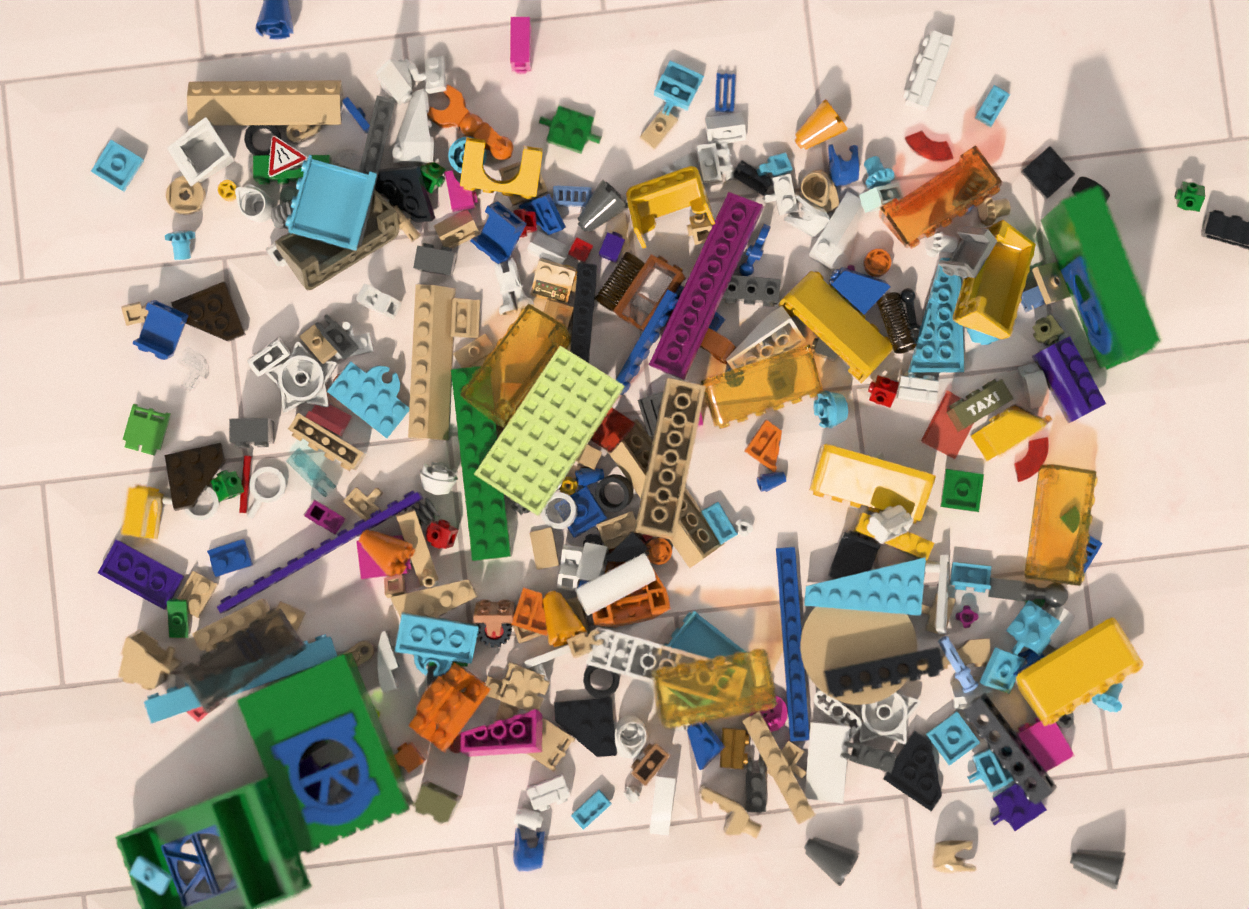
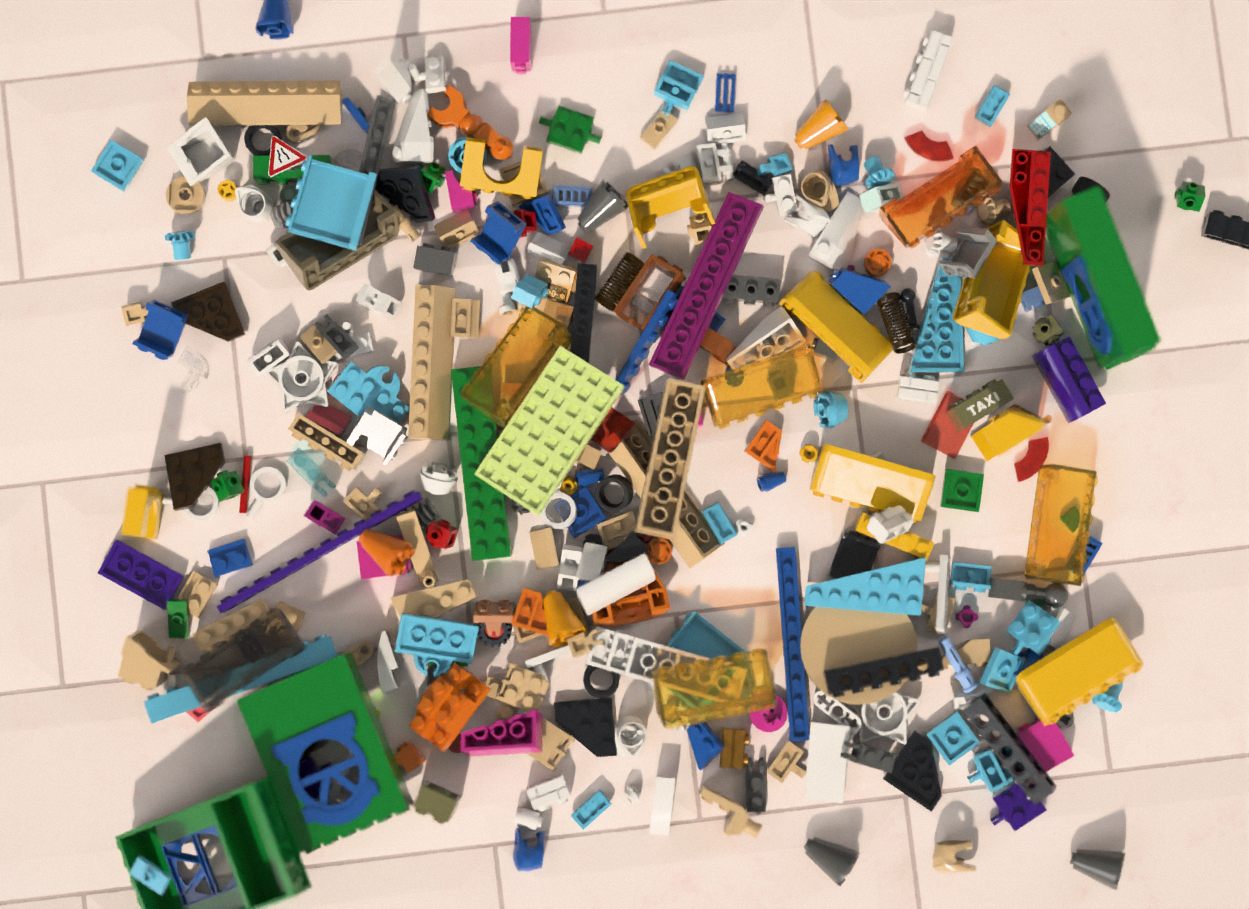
(145, 430): bright green plate -> none
(251, 431): dark grey brick -> none
(378, 433): none -> panel
(394, 586): tan plate -> none
(474, 351): tan plate -> none
(530, 291): none -> medium azure brick
(612, 246): dark purple brick -> none
(650, 764): medium nougat brick -> none
(754, 252): blue piece -> none
(778, 767): tan plate -> none
(808, 458): none -> yellow plate
(883, 391): red brick -> none
(1029, 199): none -> red wedge
(1034, 385): white brick -> none
(1049, 119): none -> slope

